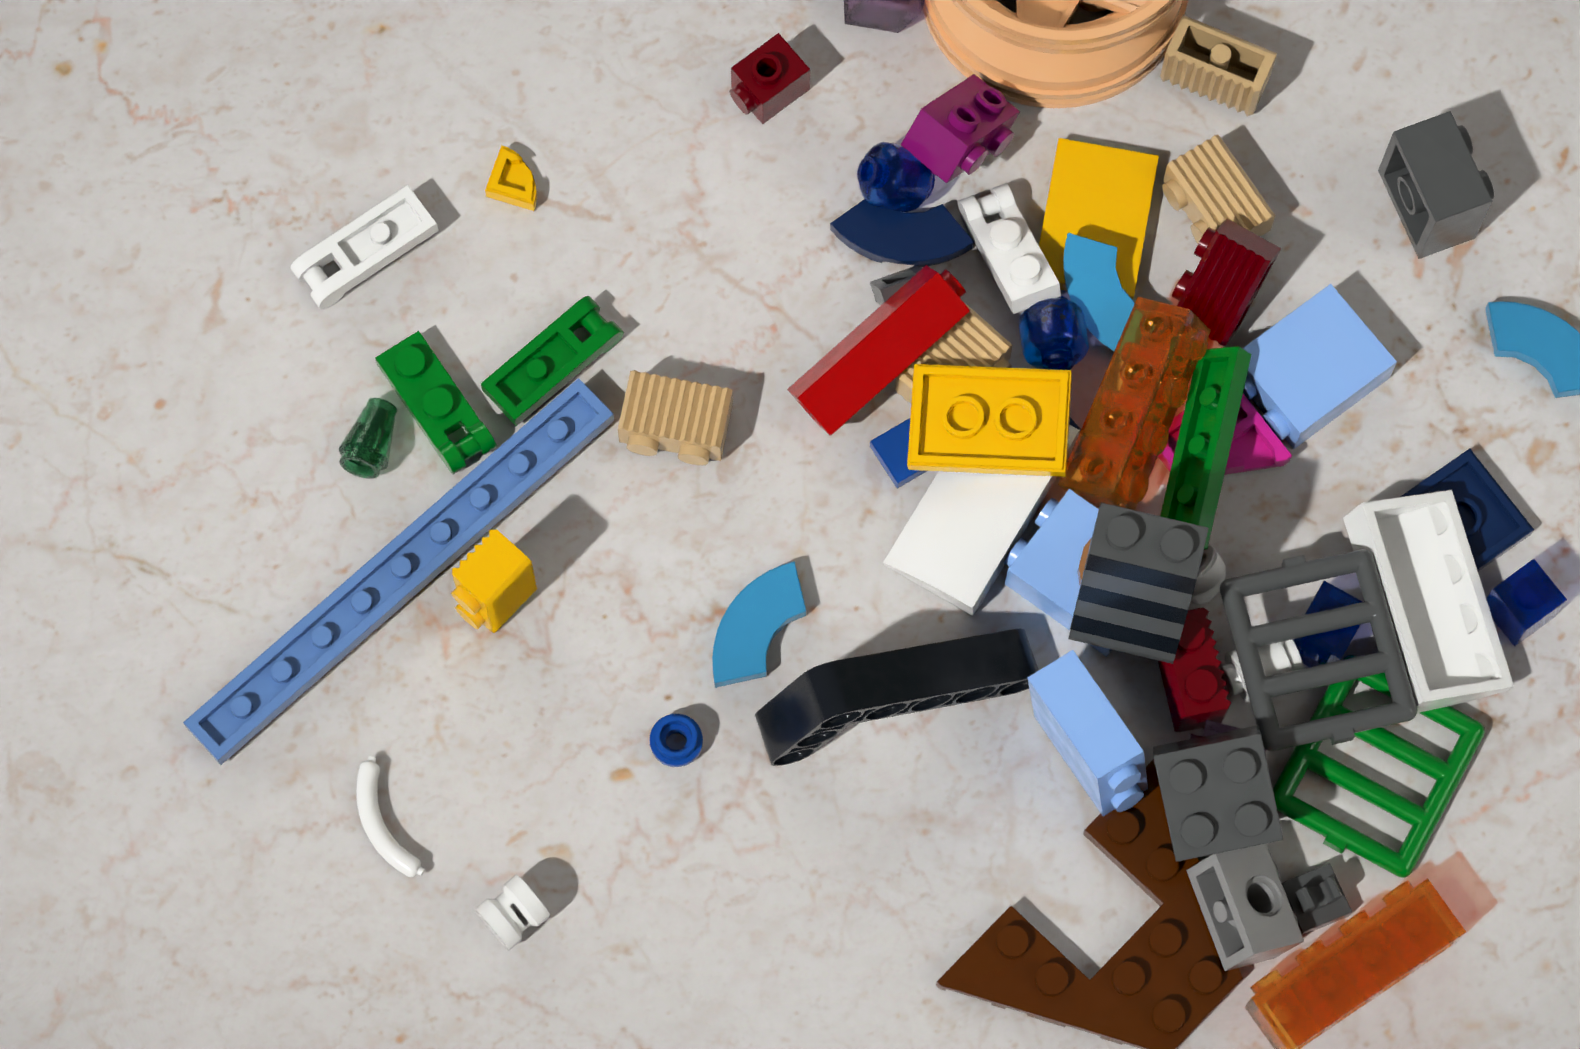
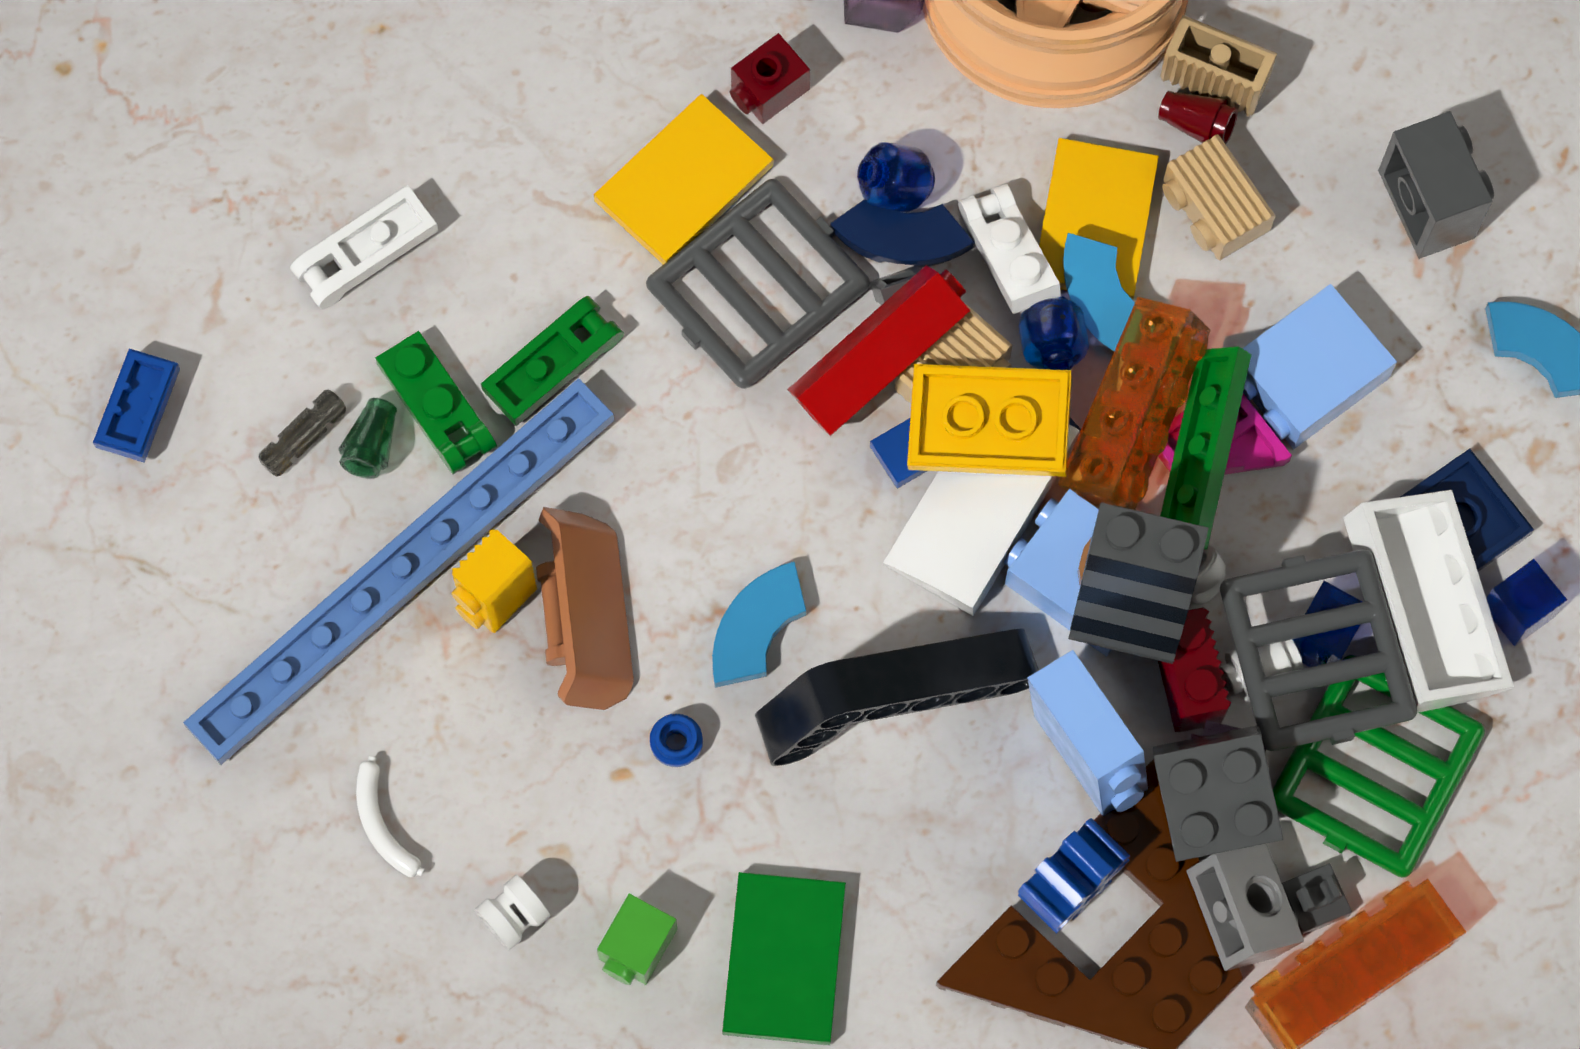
(136, 405): none -> blue plate
(302, 432): none -> clear smoke axle
(512, 180): yellow tile -> none
(585, 610): none -> nougat piece
(636, 941): none -> bright green brick
(675, 417): tan brick -> none
(683, 179): none -> yellow tile
(737, 223): none -> dark grey bar
(784, 958): none -> green tile
(961, 129): magenta brick -> none
(1073, 875): none -> blue gear
(1198, 115): none -> dark red cone
(1226, 278): dark red brick -> none

